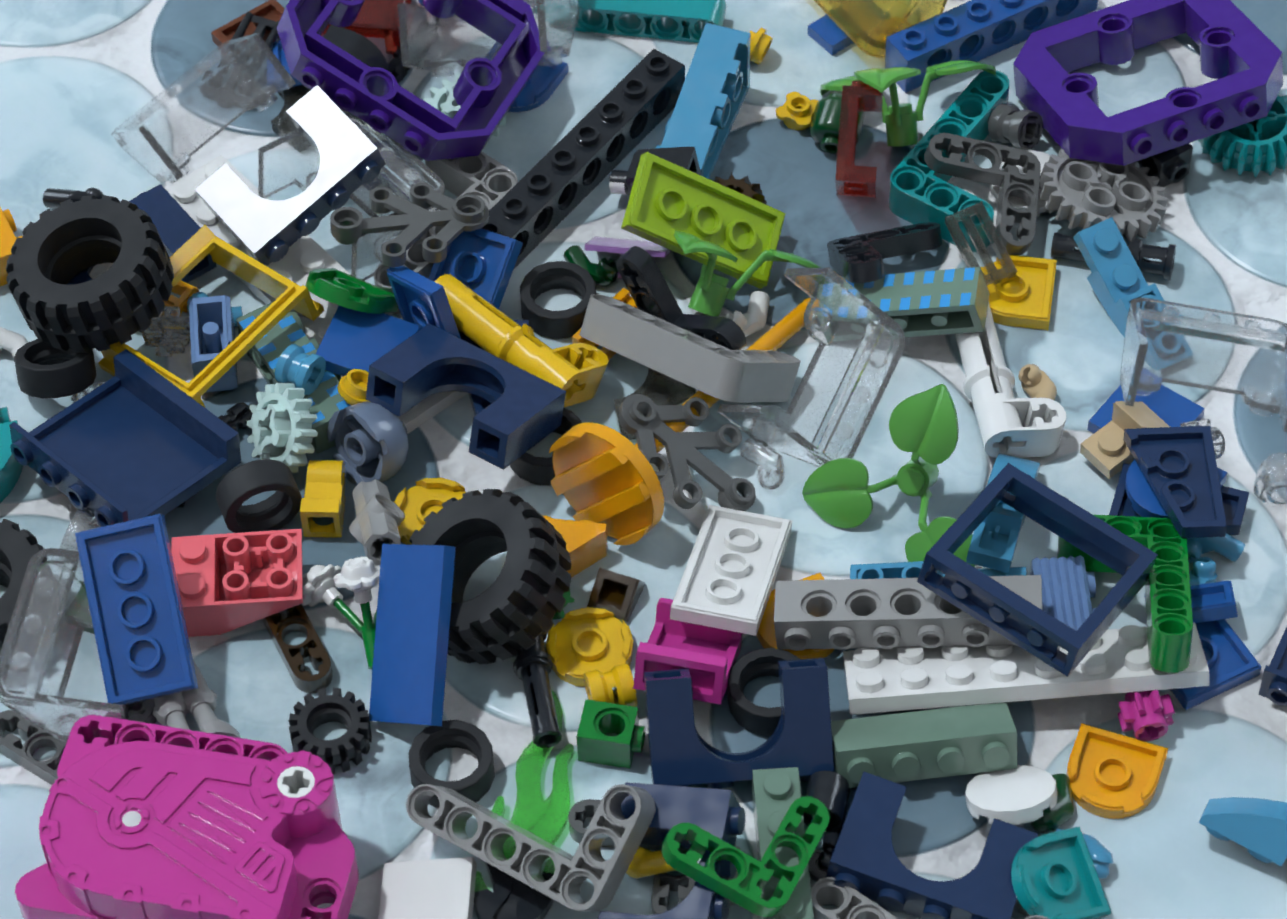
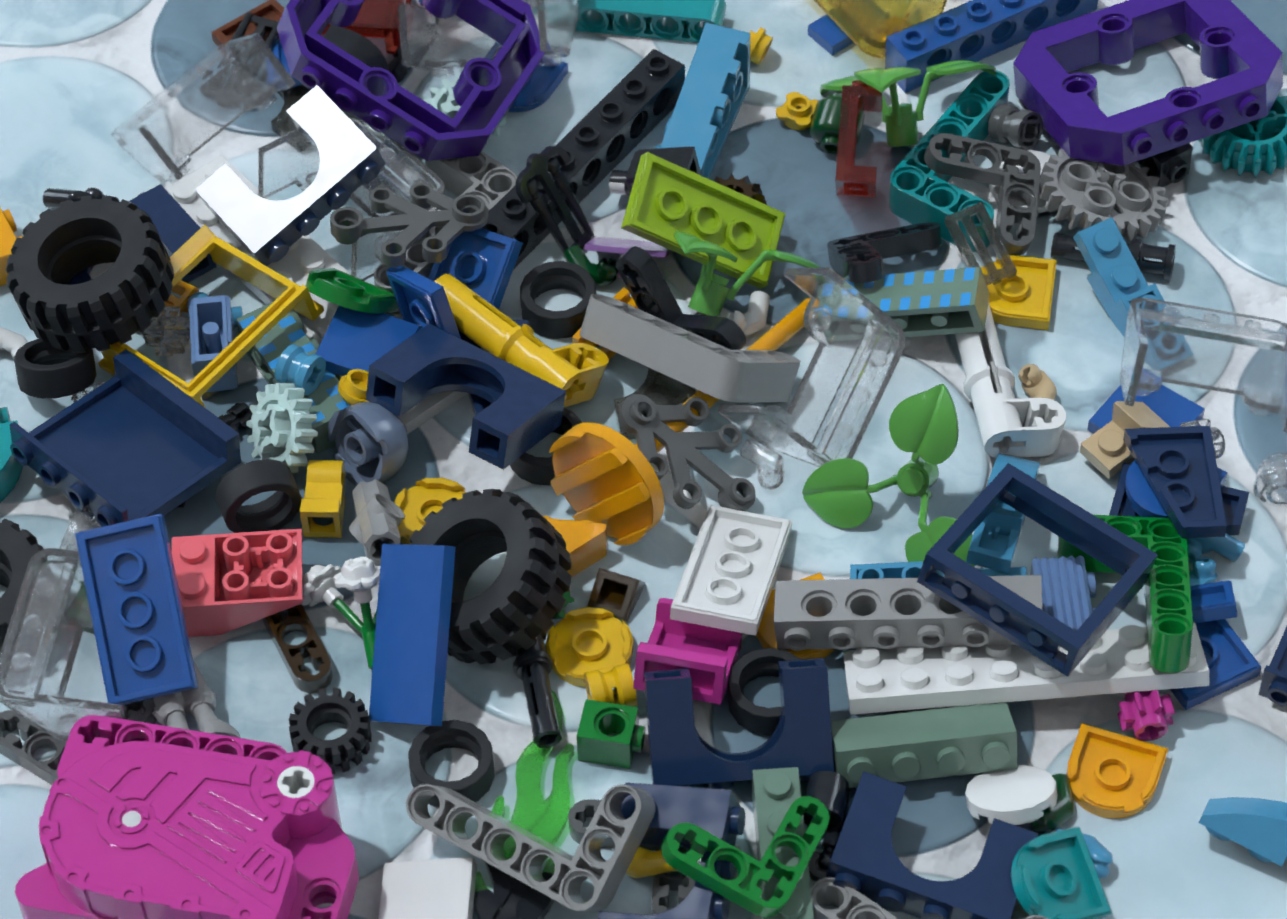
(527, 191): none -> black piece

